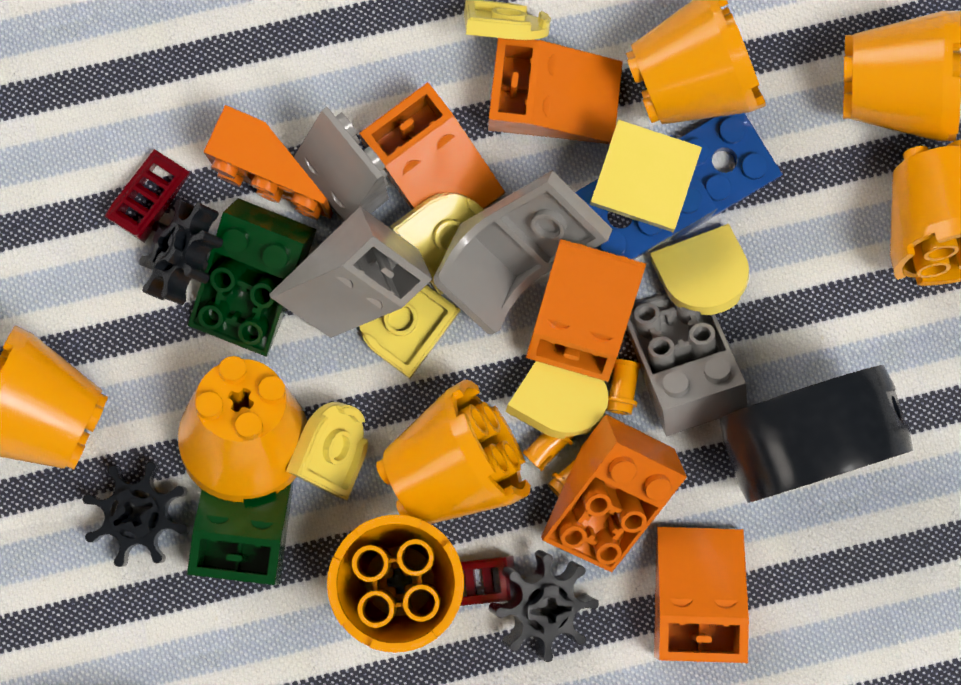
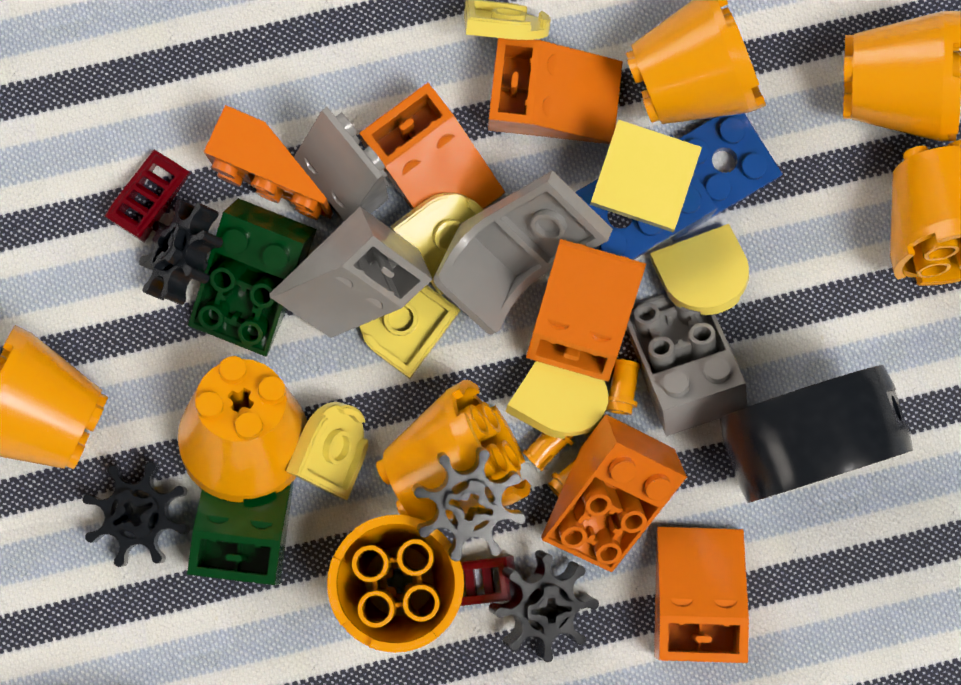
(477, 521): none -> gear

